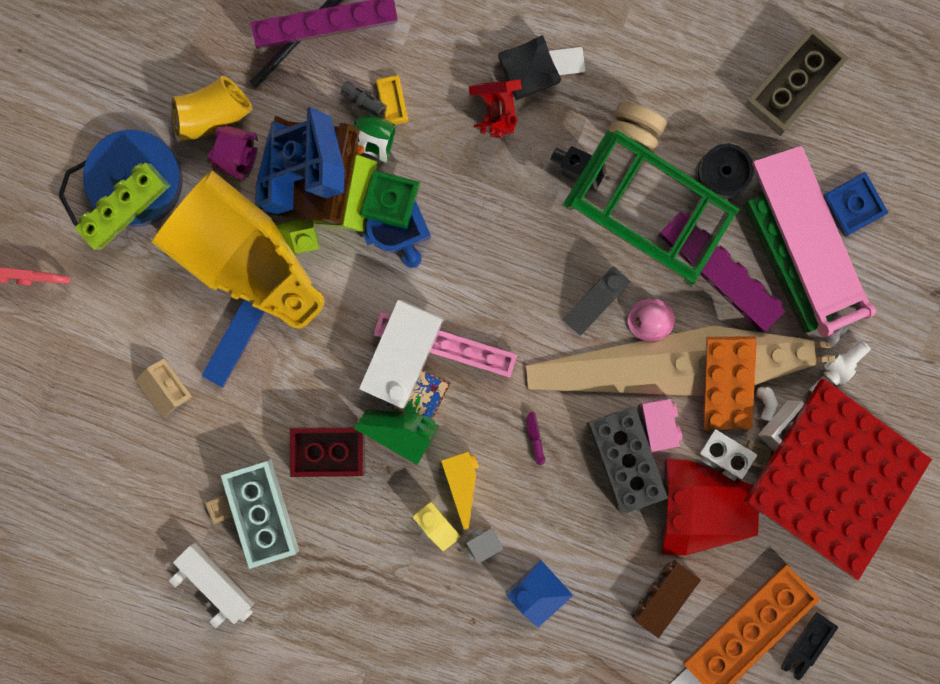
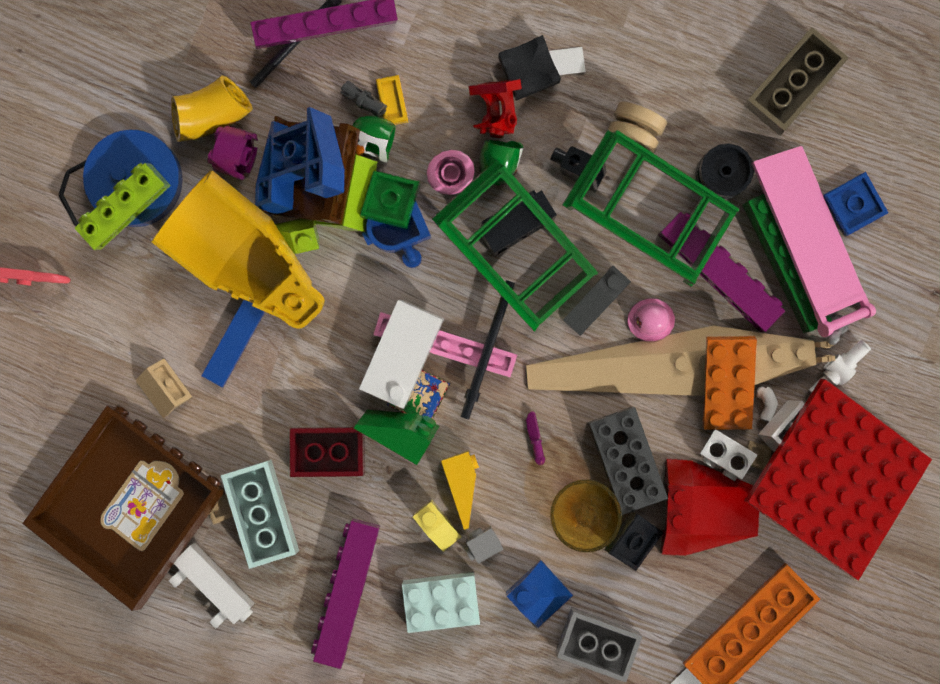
(124, 506): none -> reddish brown panel
(346, 593): none -> magenta brick
(440, 602): none -> light aqua brick
(450, 172): none -> bright pink hat
(466, 198): none -> green piece
(472, 395): none -> black bar
(505, 152): none -> green piece
(516, 225): none -> black brick
(573, 519): none -> clear yellow piece
(598, 644): none -> light grey brick
(634, 540): none -> black tile
(660, 424): bright pink brick -> none
(665, 598): reddish brown brick -> none
(810, 645): black hinge -> none

